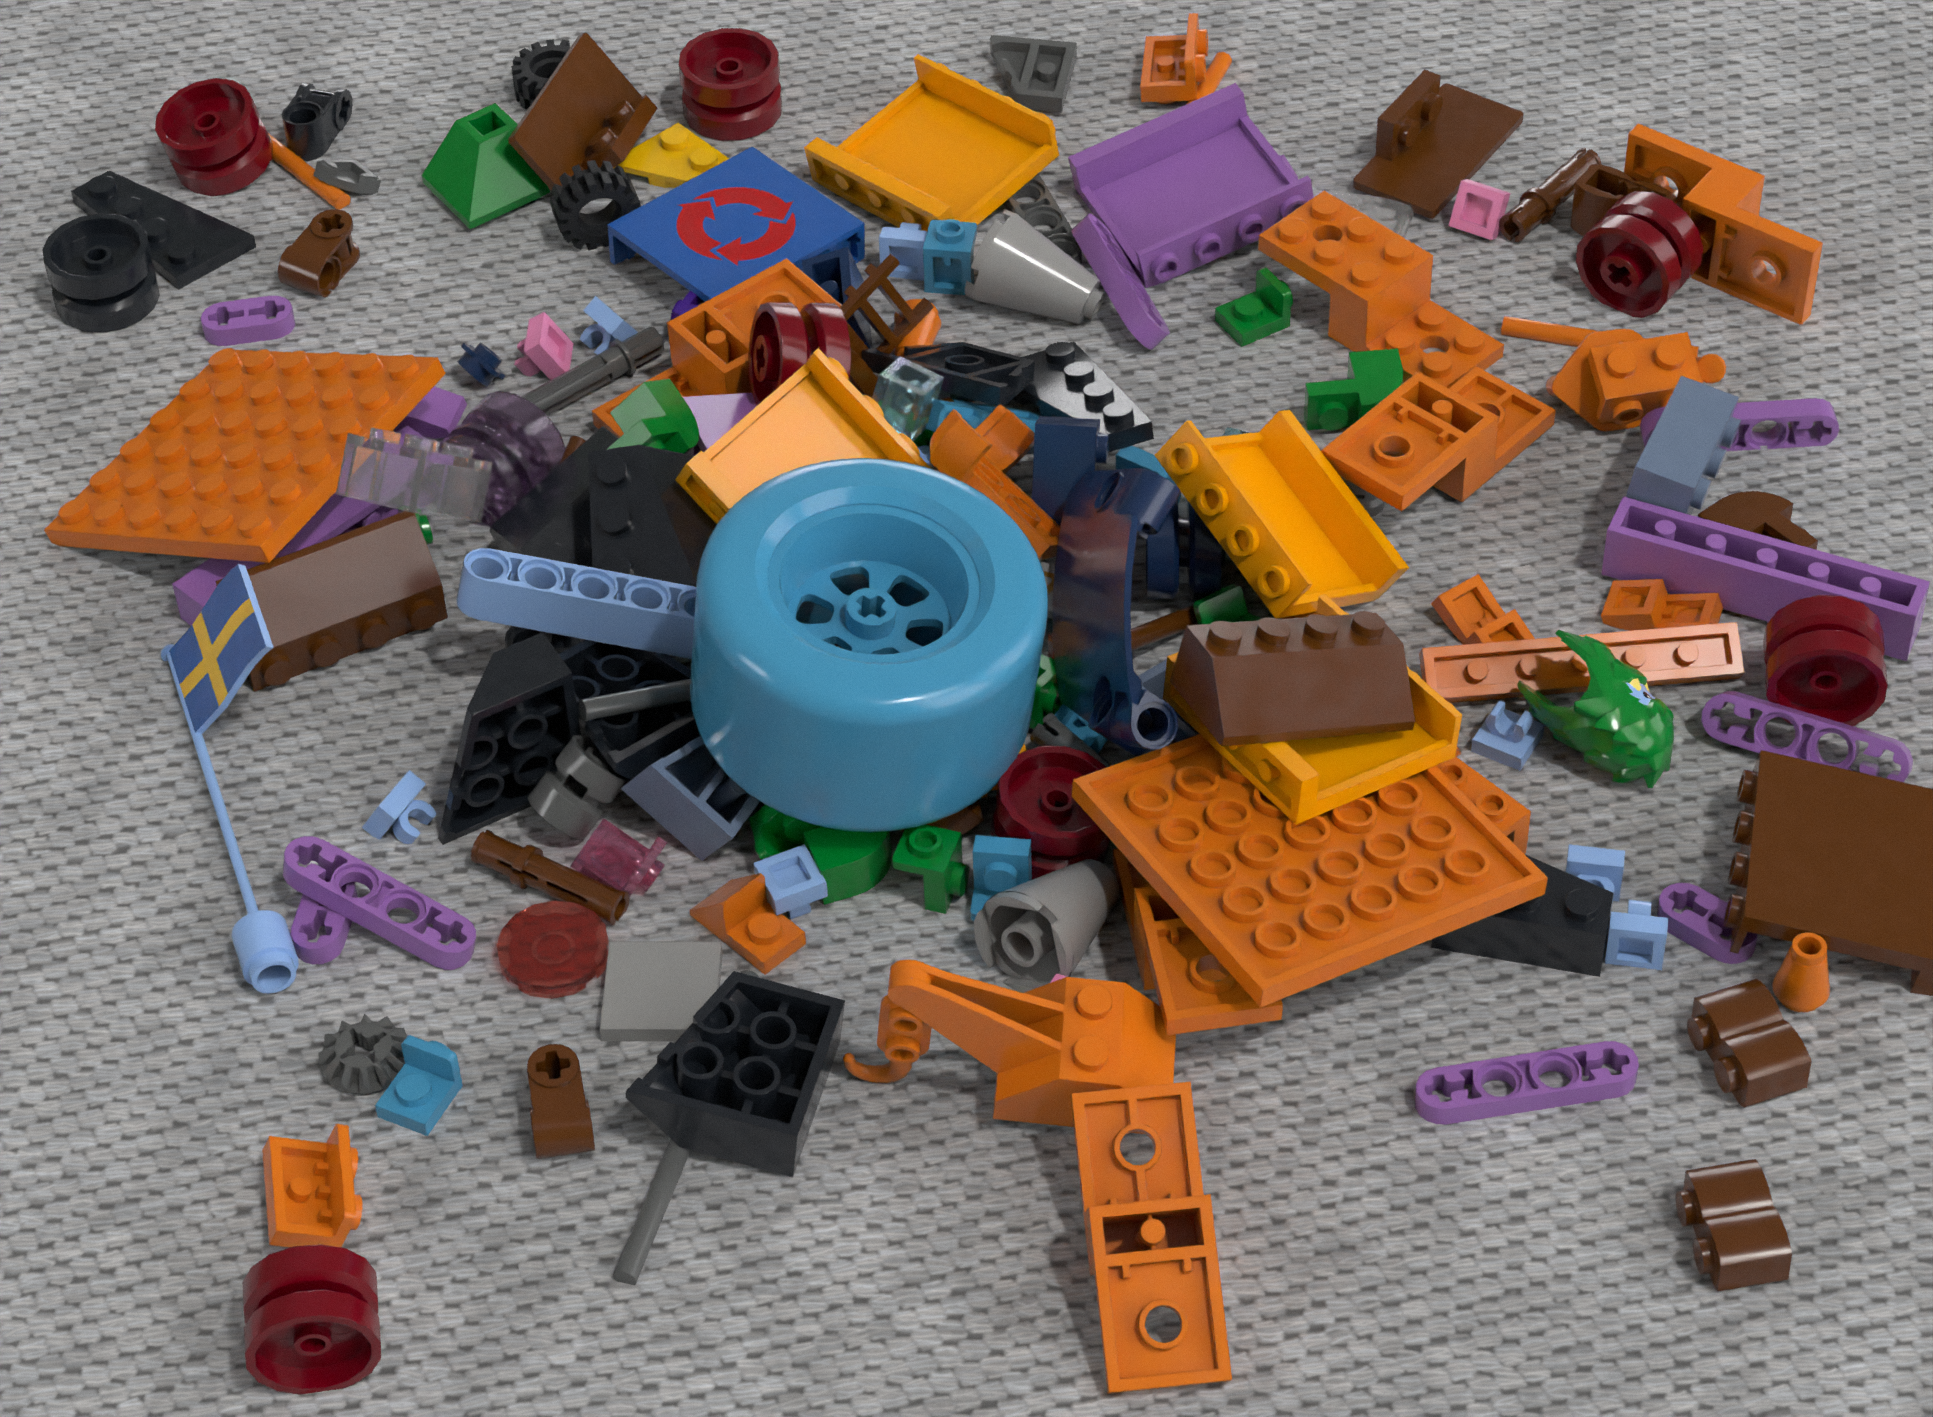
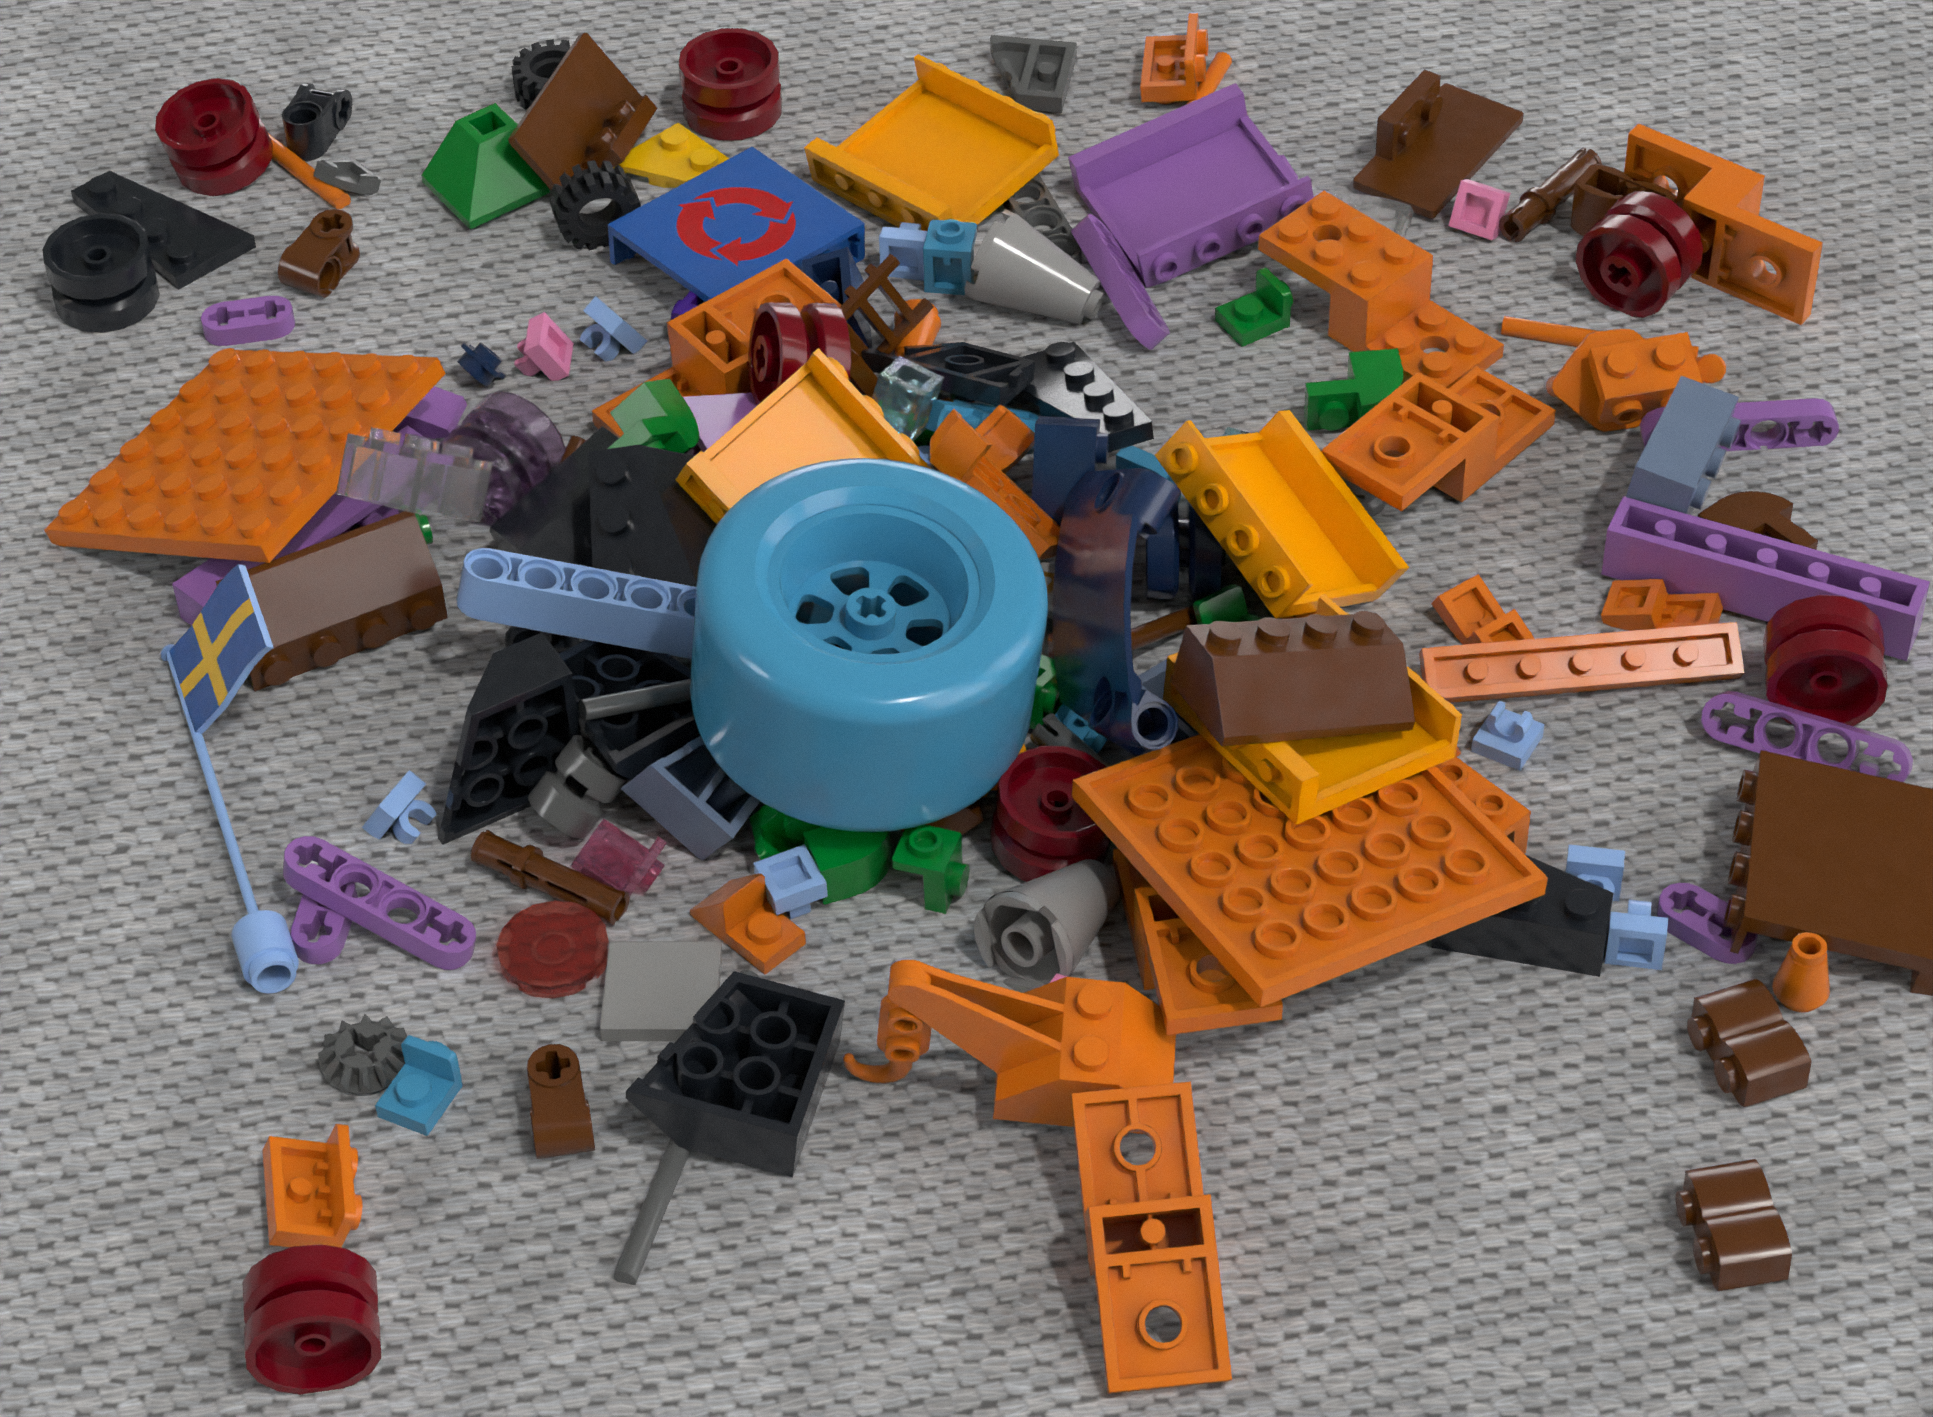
(597, 371): dark grey axle -> none
(998, 866): dark azure bracket -> none
(1523, 1075): medium lavender beam -> none
(1614, 721): green head -> none

